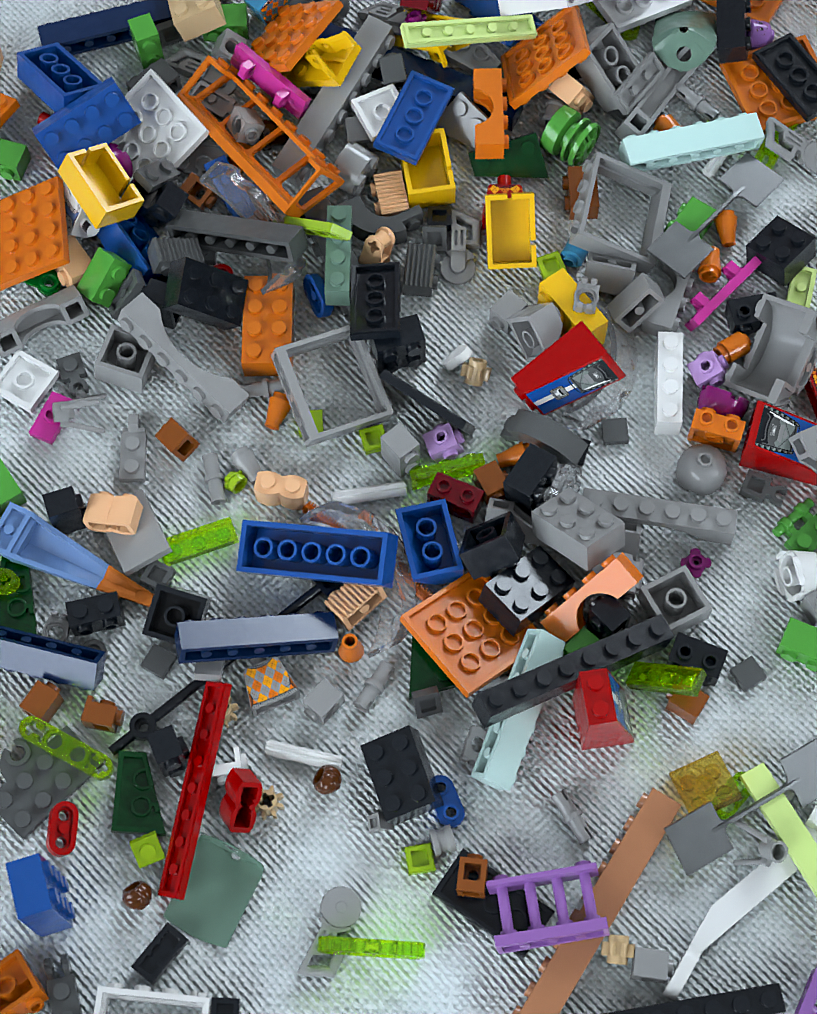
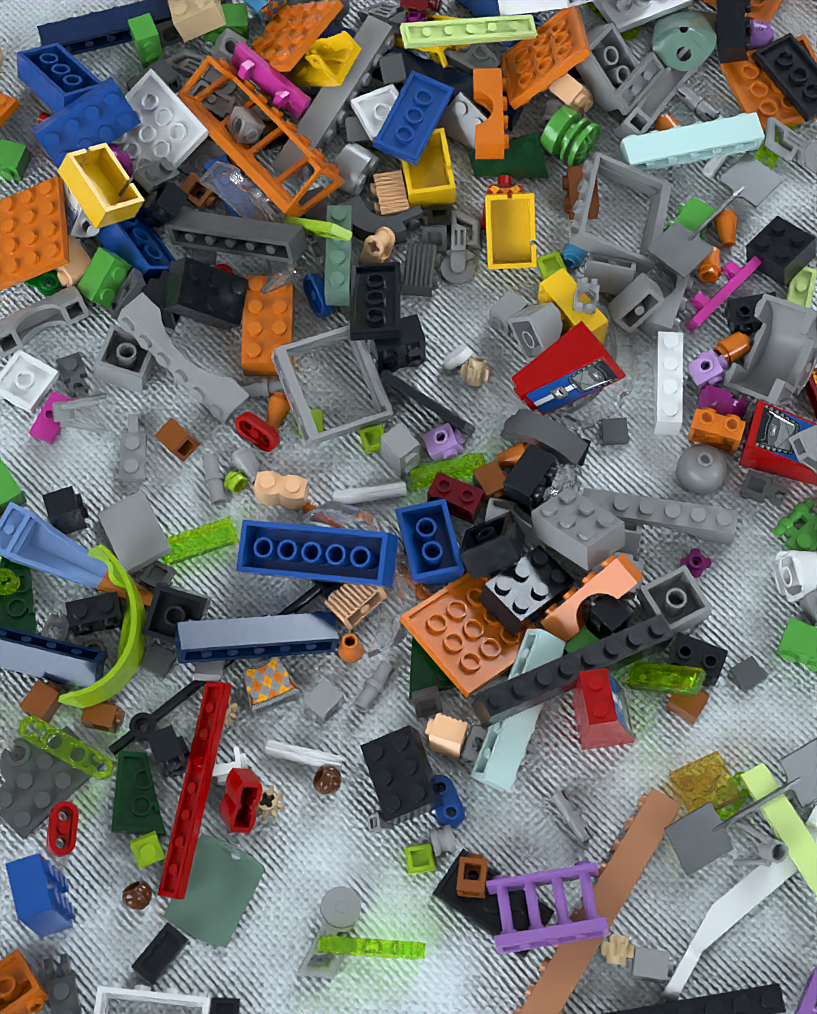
(113, 513): light nougat brick -> none
(131, 639): none -> lime windscreen
(164, 251): dark grey brick -> none
(257, 431): none -> red plate
(446, 735): none -> light nougat brick

